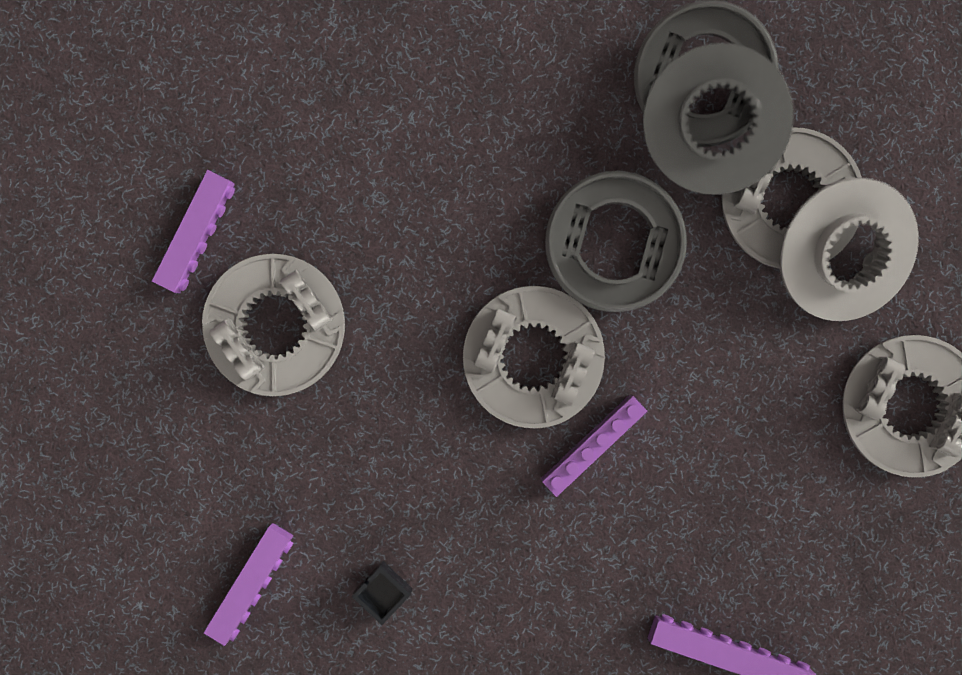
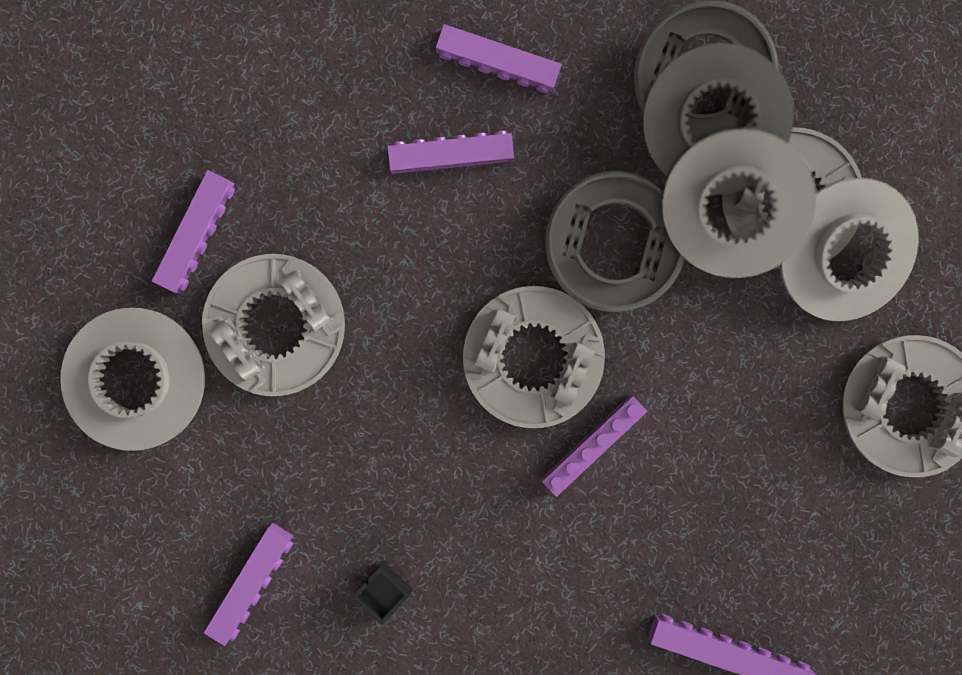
(180, 382): none -> light grey piece
(450, 153): none -> medium lavender brick
(497, 58): none -> medium lavender brick
(720, 155): none -> light grey piece

